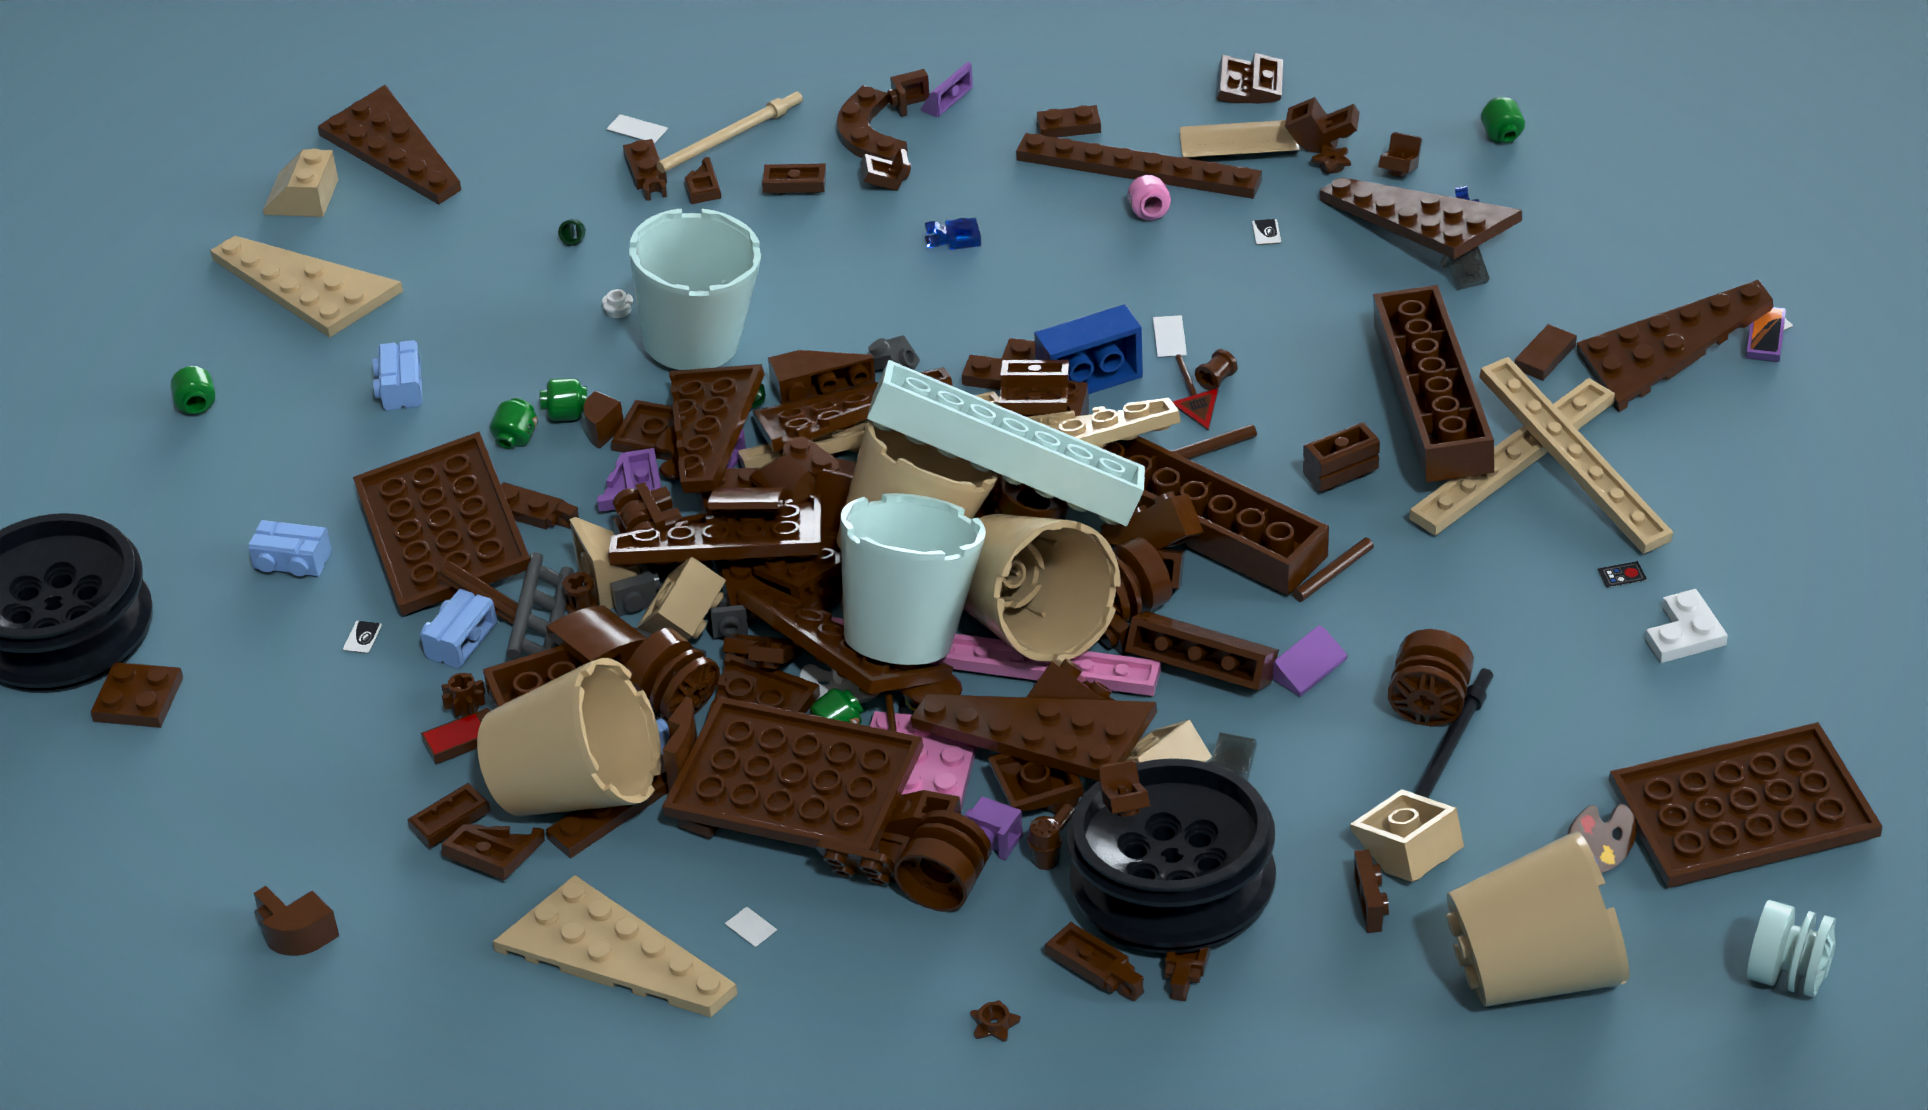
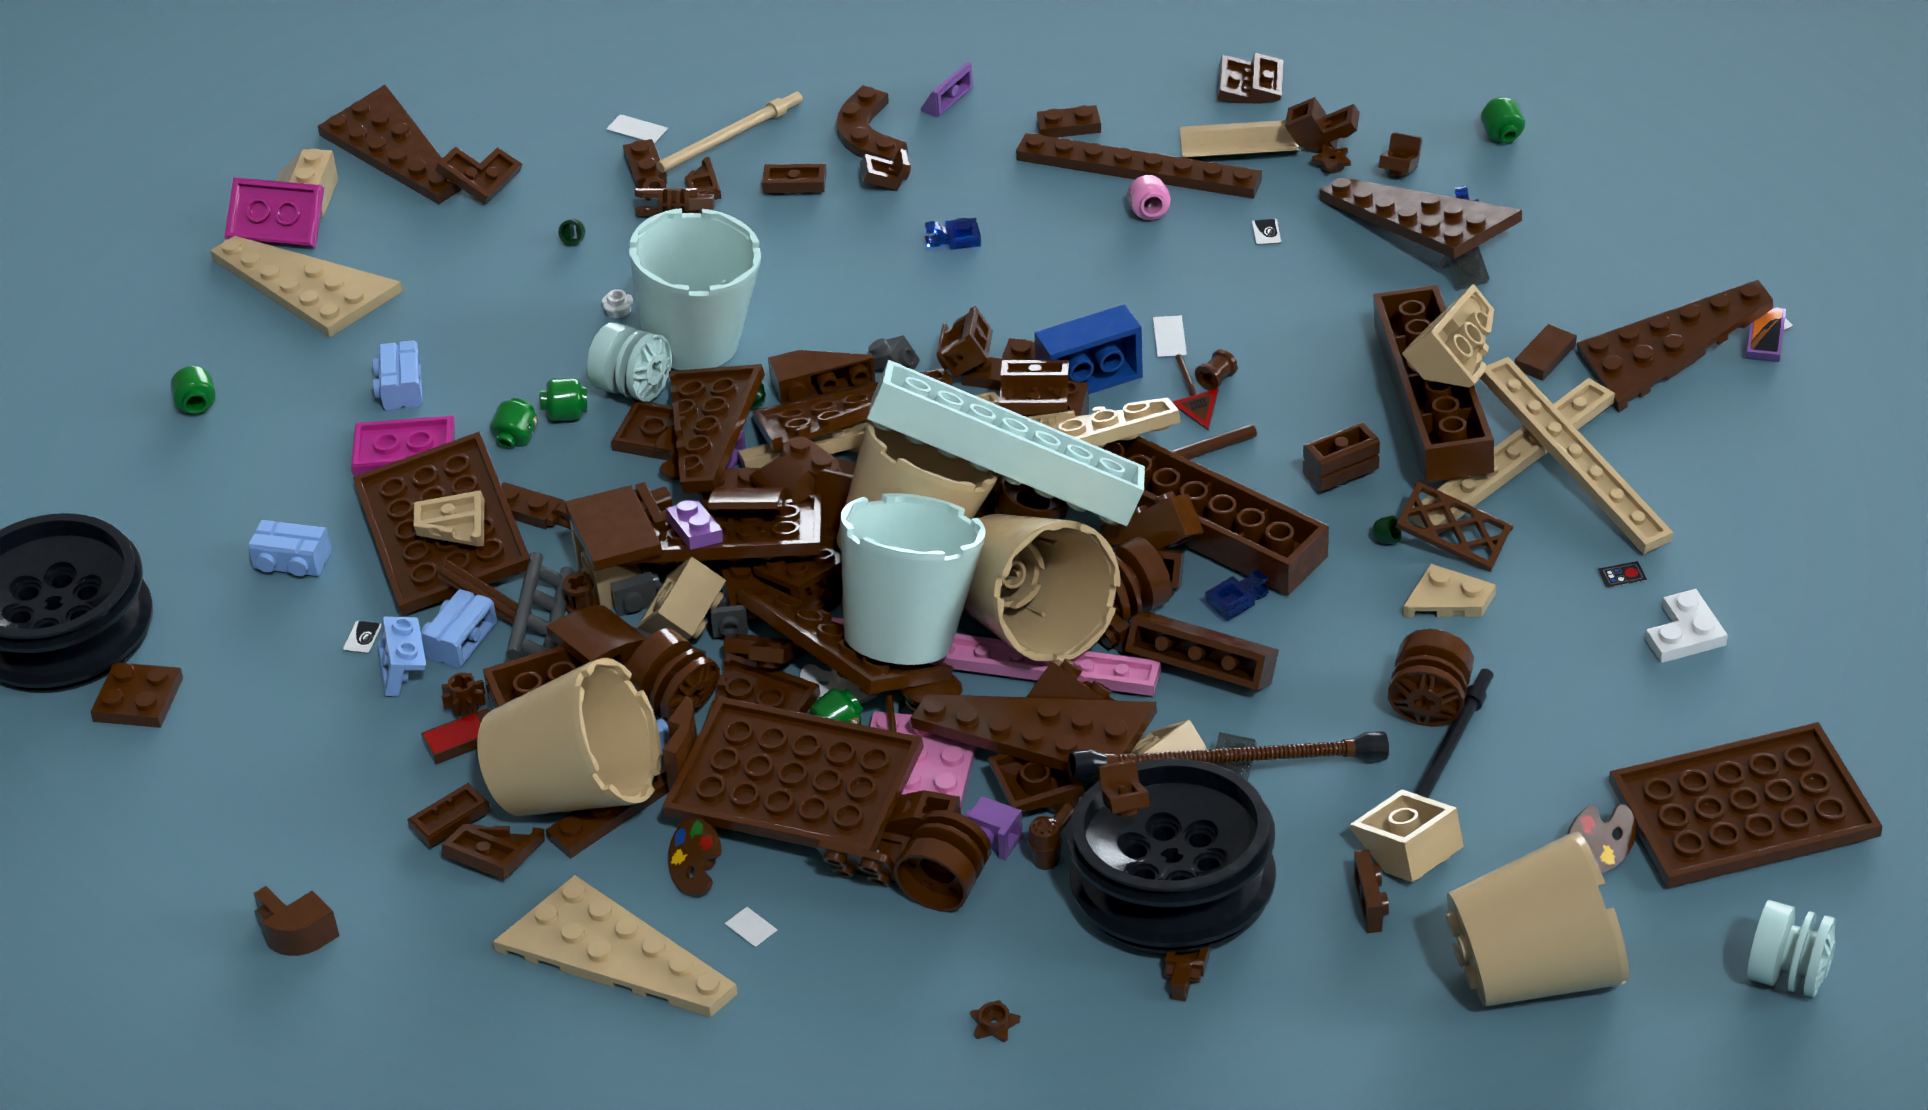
(275, 212): none -> dark pink tile
(393, 440): none -> dark pink tile
(399, 651): none -> light blue bracket
(452, 518): none -> tan wing
(479, 179): none -> reddish brown plate
(602, 418): reddish brown brick -> none
(613, 528): none -> reddish brown tile
(629, 361): none -> light aqua wheel
(630, 470): medium lavender wing -> none
(674, 198): none -> reddish brown hinge
(693, 846): none -> reddish brown piece
(694, 524): none -> medium lavender plate
(908, 89): reddish brown bracket -> none
(965, 343): none -> reddish brown hinge
(1095, 961): reddish brown hinge -> none
(1235, 597): none -> clear blue plate
(1308, 661): medium lavender slope -> none
(1333, 569): reddish brown bar -> none
(1366, 746): none -> reddish brown hose
(1385, 530): none -> dark green hinge
(1450, 594): none -> tan wing
(1454, 342): none -> tan wedge
(1463, 549): none -> reddish brown window

